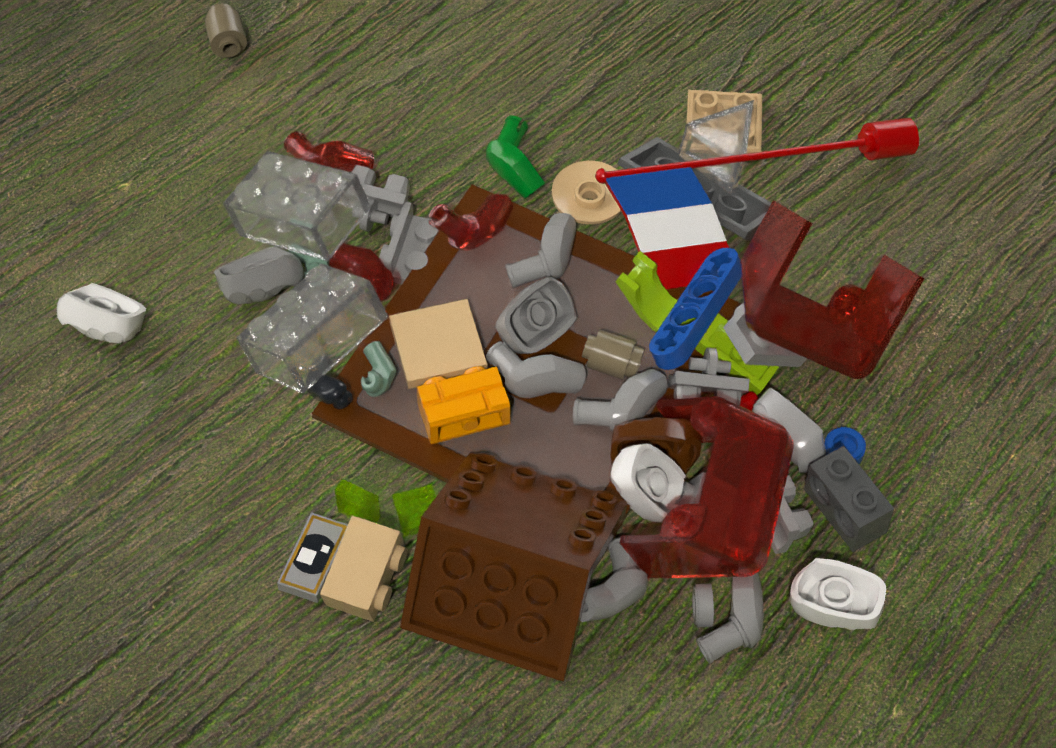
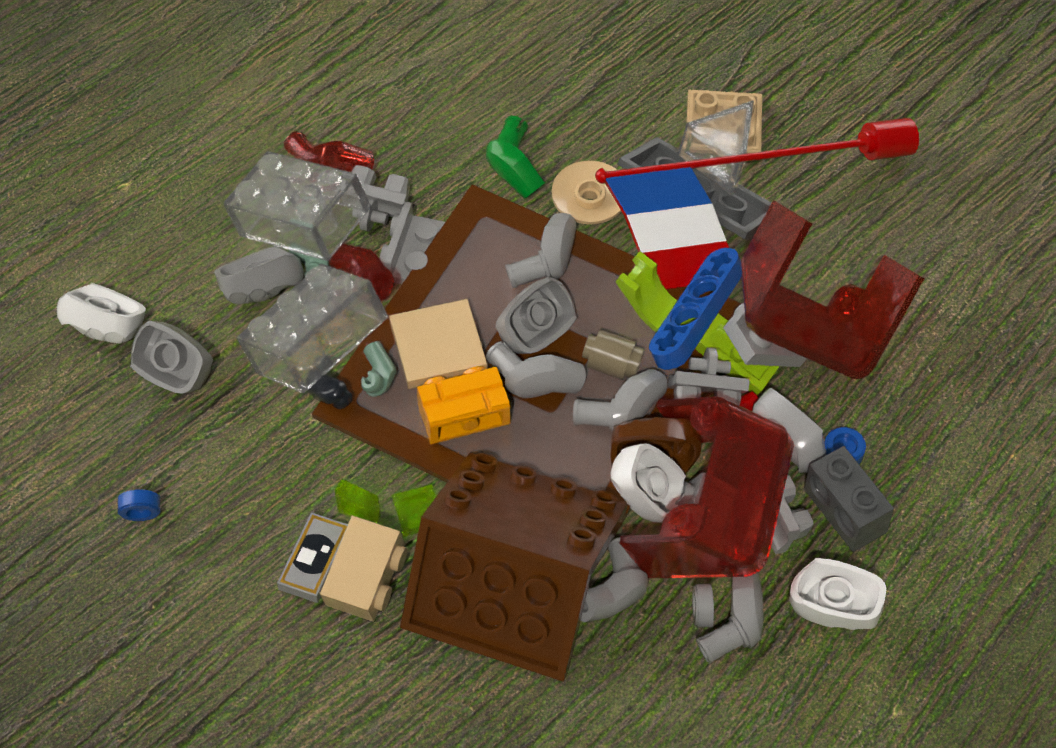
(139, 505): none -> blue tile
(170, 357): none -> light grey piece
(225, 31): dark tan brick -> none
(475, 228): clear red arm -> none

